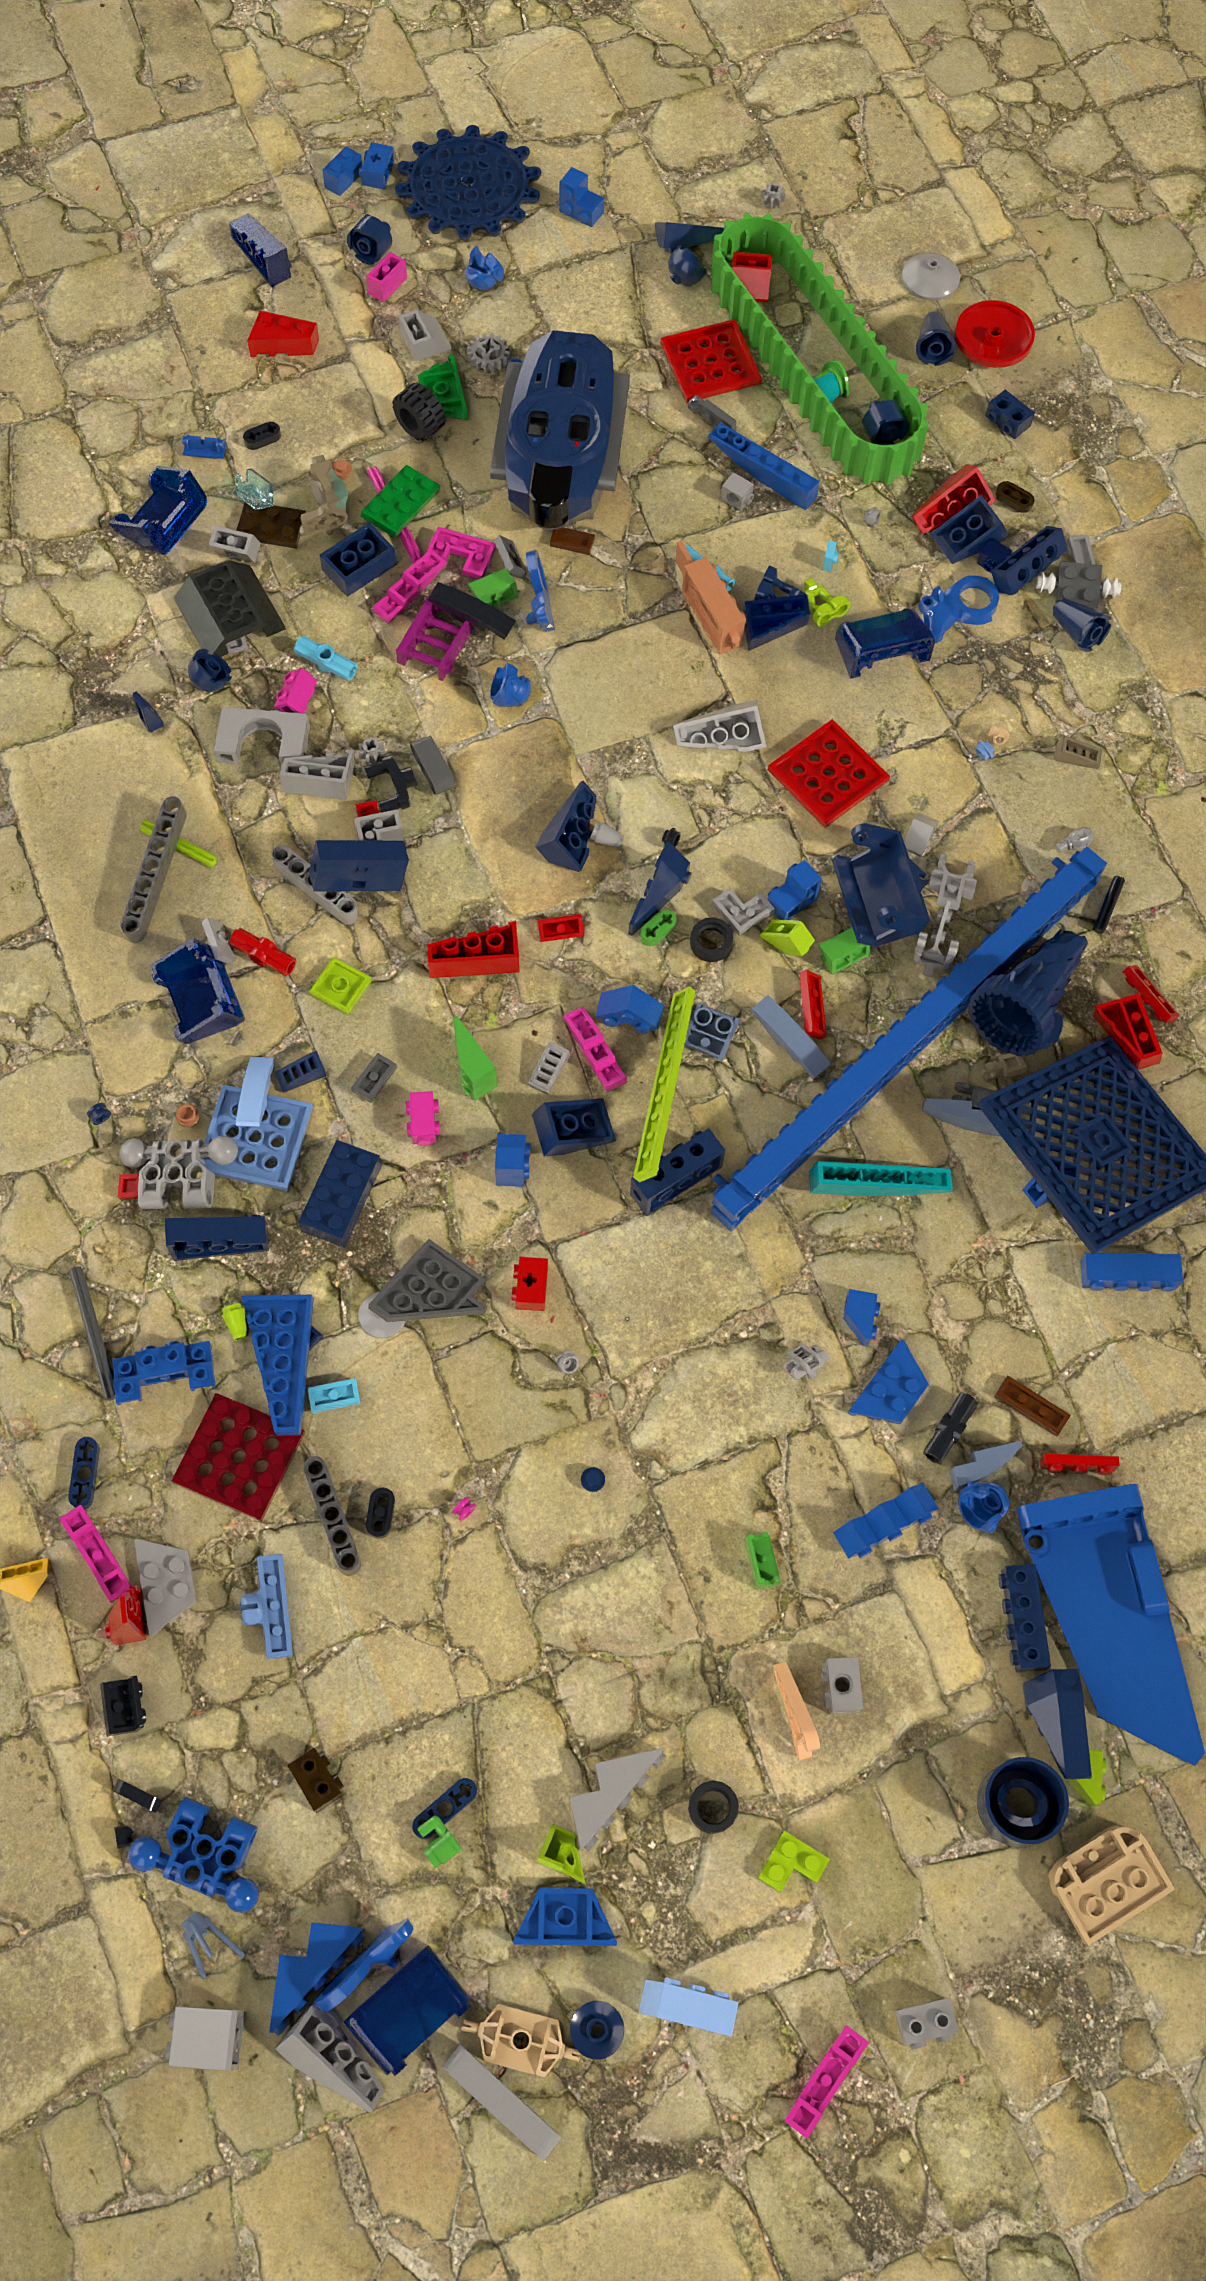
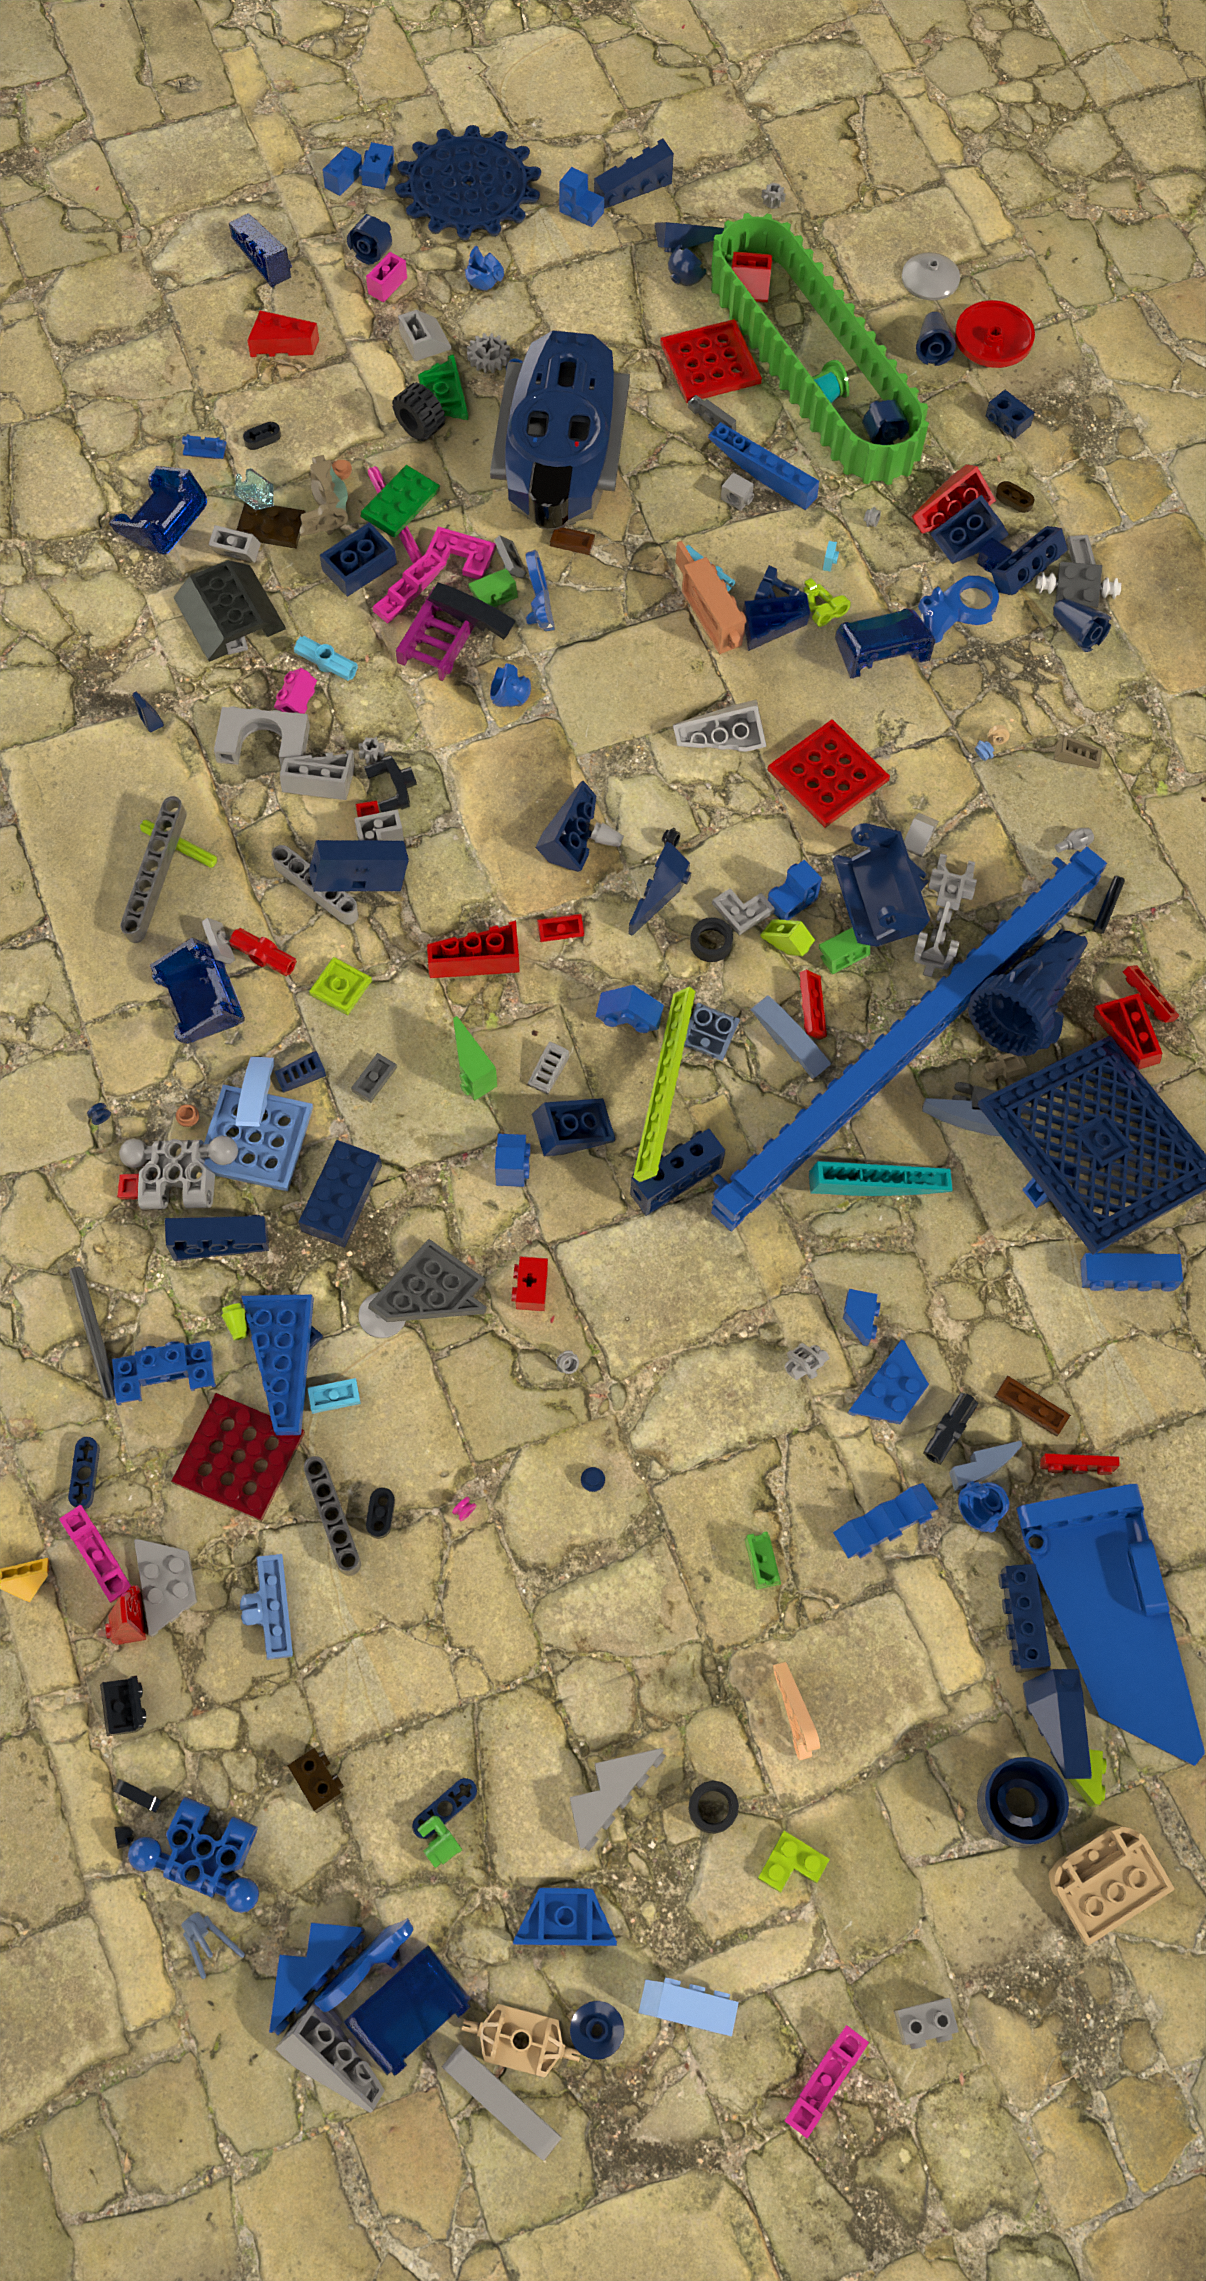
(205, 2038): light grey slope -> none
(208, 671): dark blue cylinder -> none
(423, 1125): dark pink brick -> none
(432, 765): dark grey beam -> none
(561, 1853): lime slope -> none
(595, 1049): dark pink slope -> none
(636, 176): none -> dark blue wedge
(655, 924): bright green beam -> none
(848, 1671): light grey brick -> none

